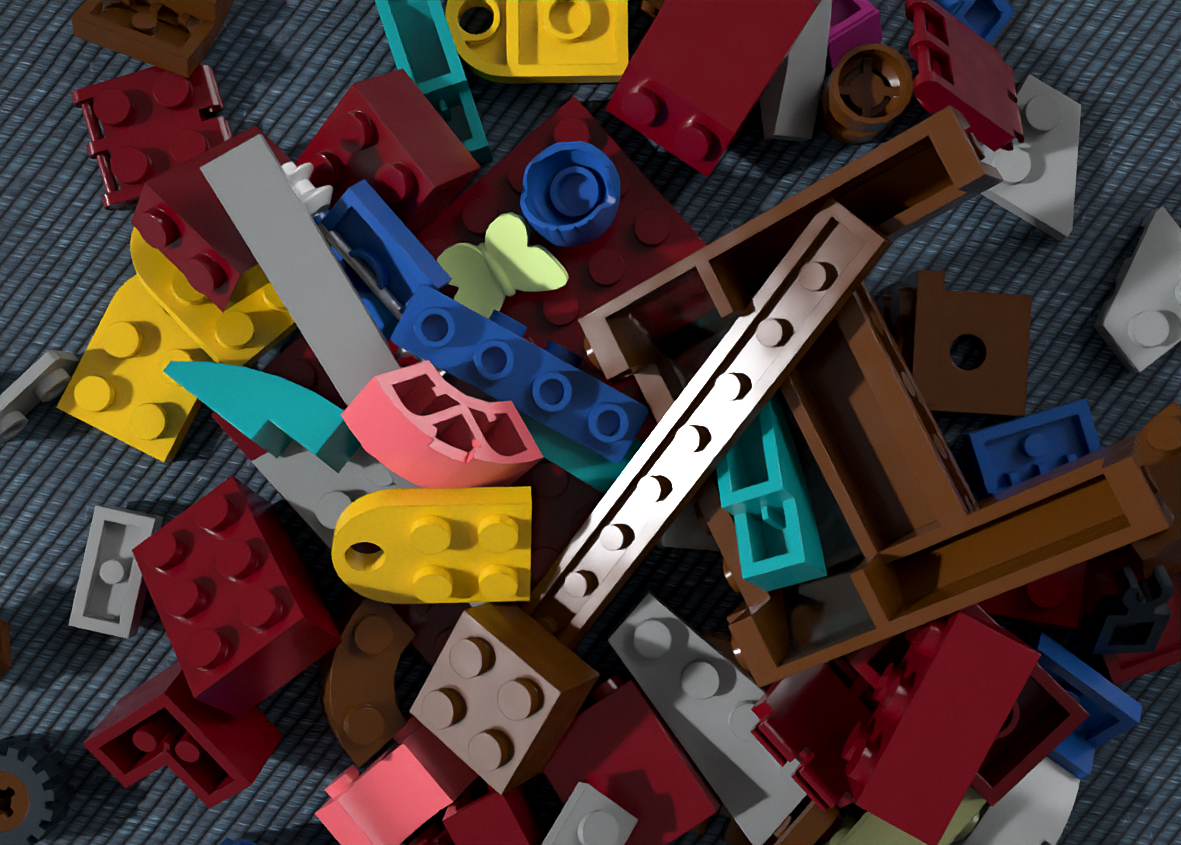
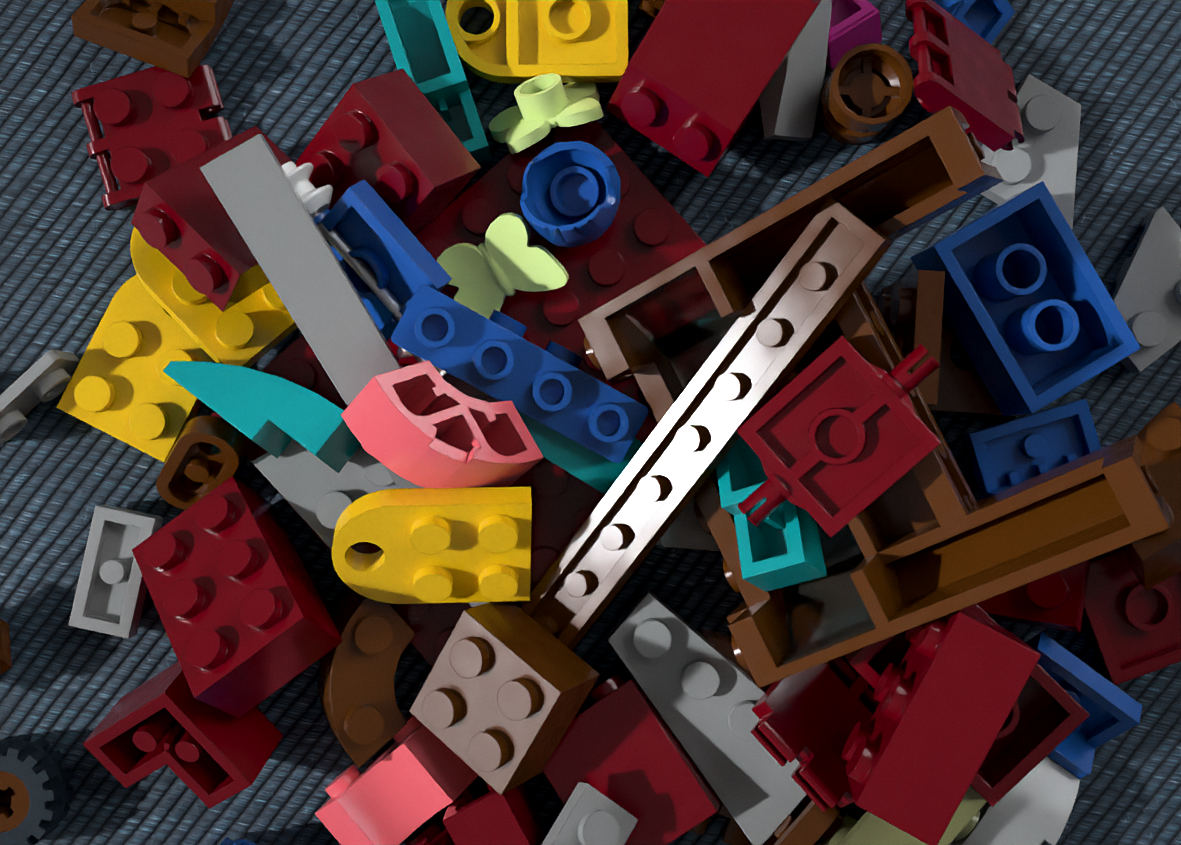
(200, 460): none -> reddish brown plate
(542, 106): none -> yellowish green animal
(838, 436): none -> dark red plate
(1027, 302): none -> blue brick
(1133, 617): black plate -> none

